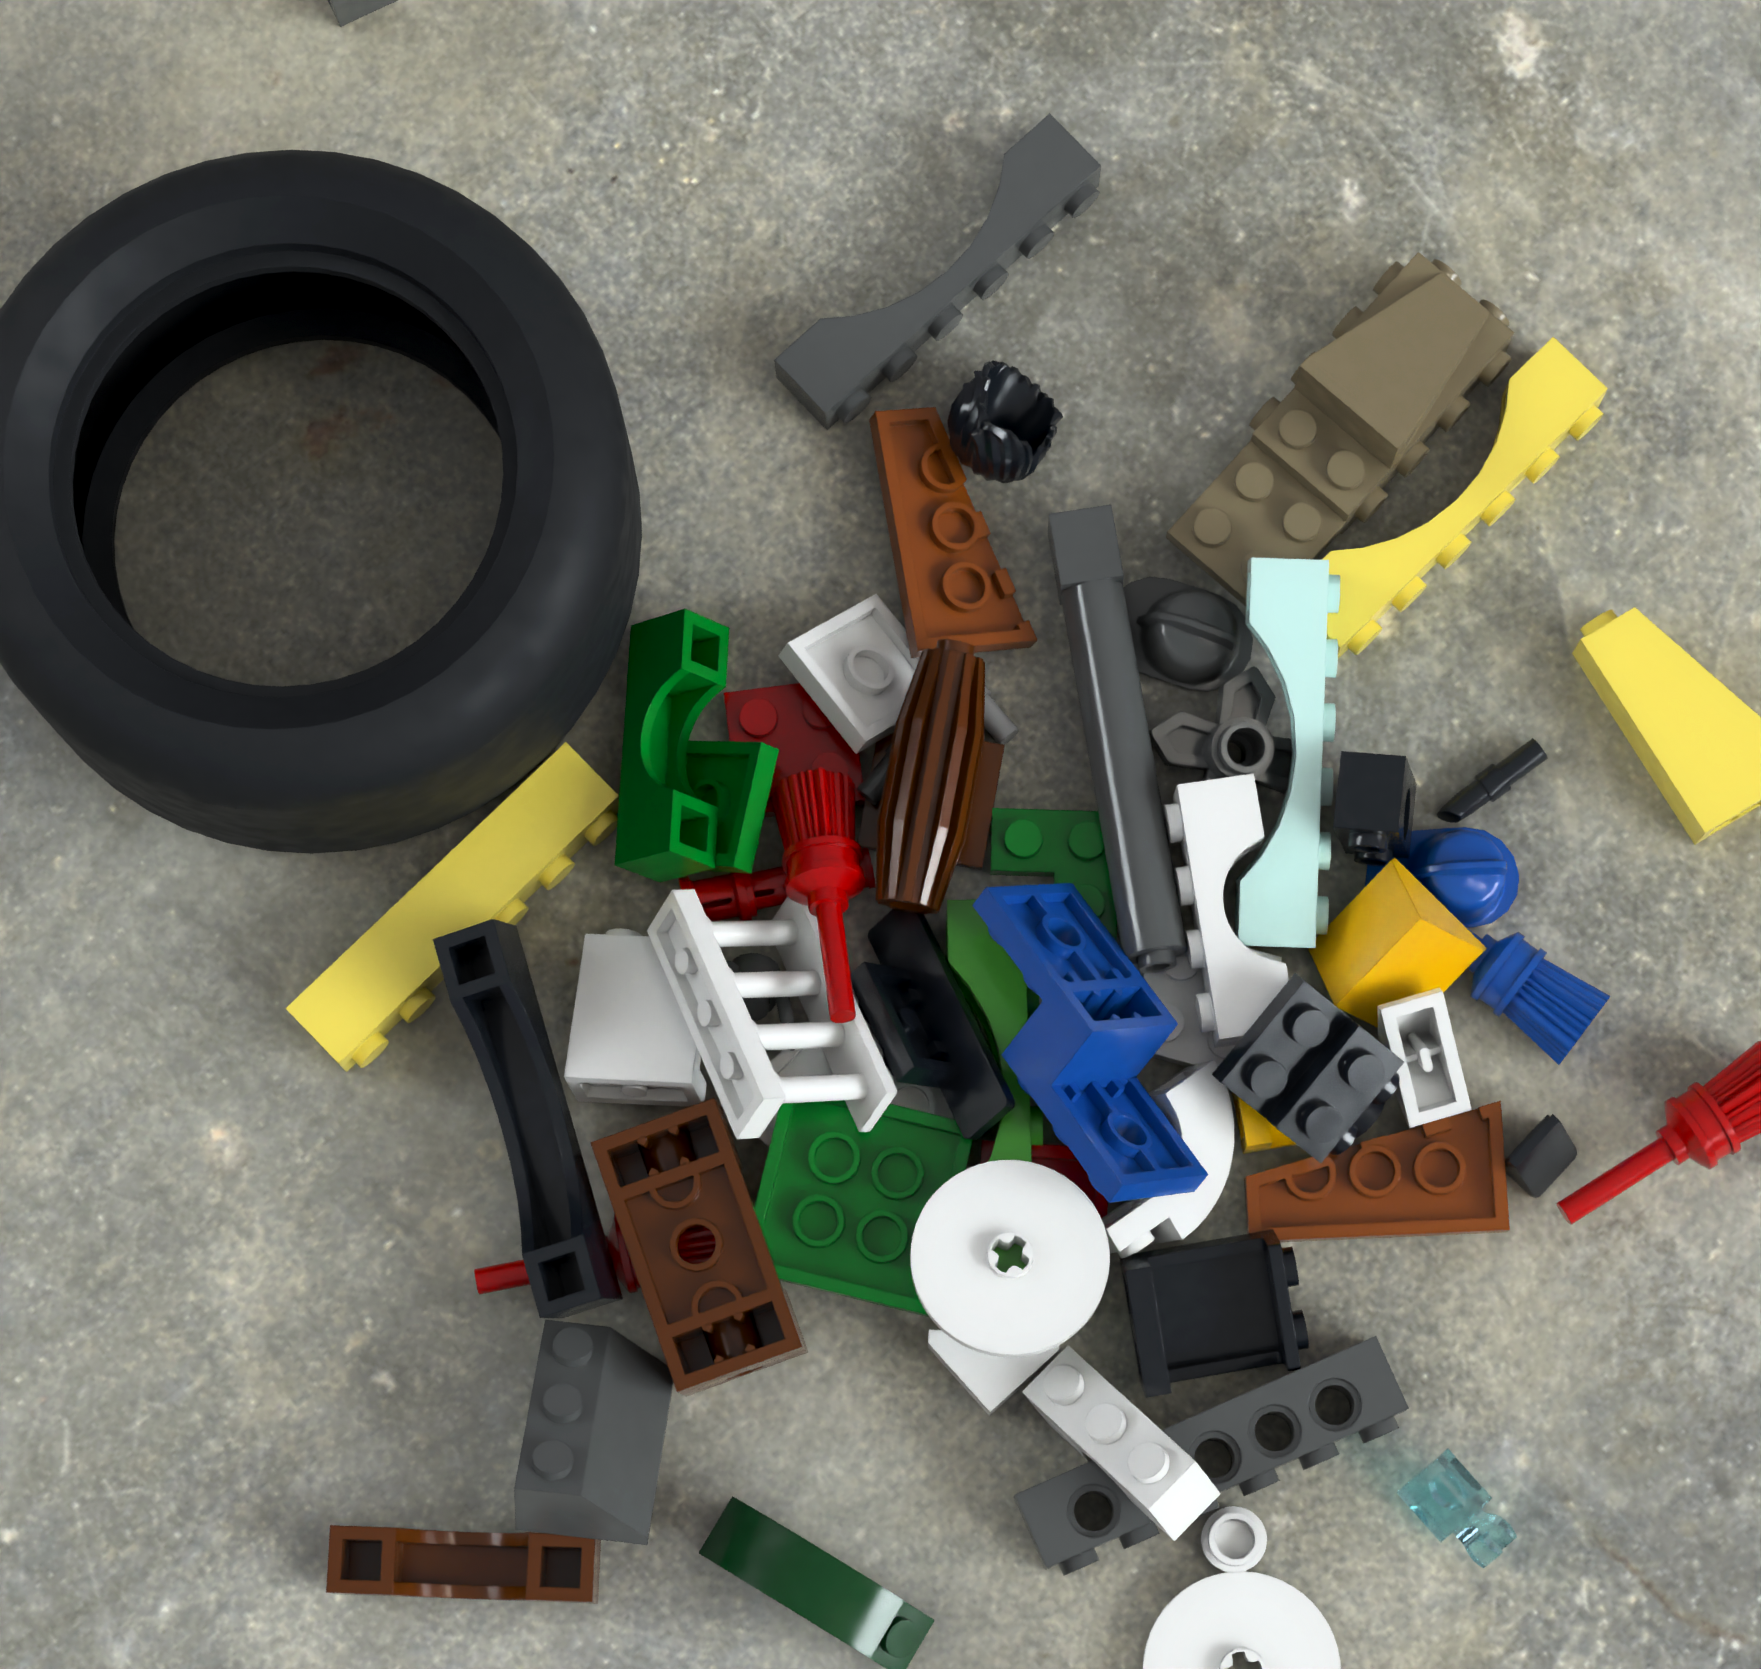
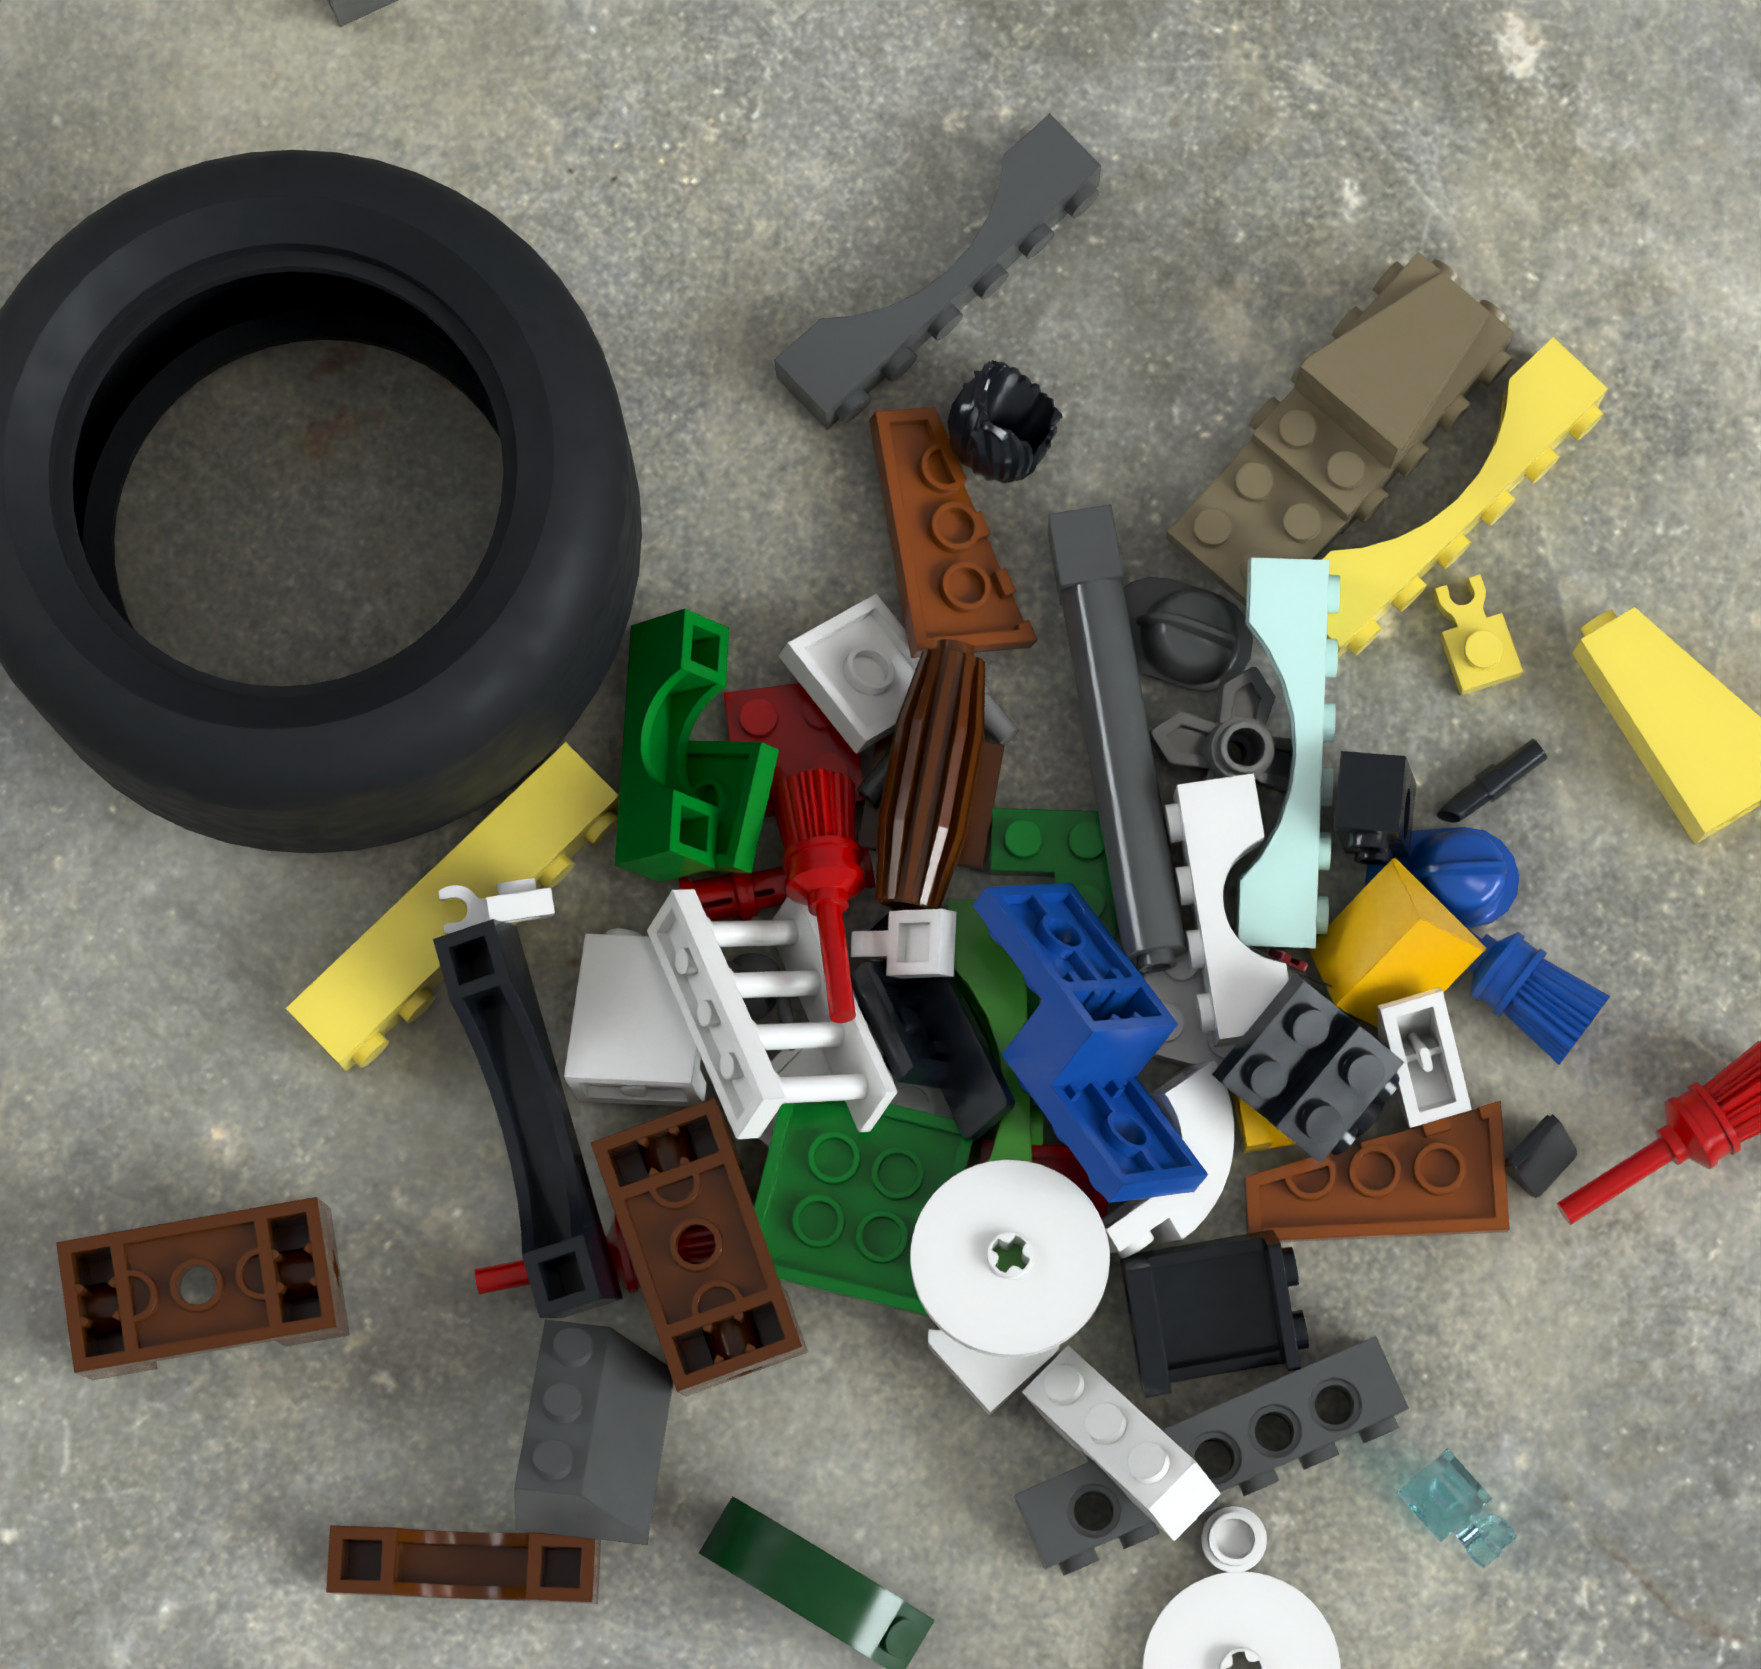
(271, 1275): none -> reddish brown plate
(515, 903): none -> white plate
(913, 946): none -> white plate
(1295, 965): none -> piece
(1477, 646): none -> light yellow plate

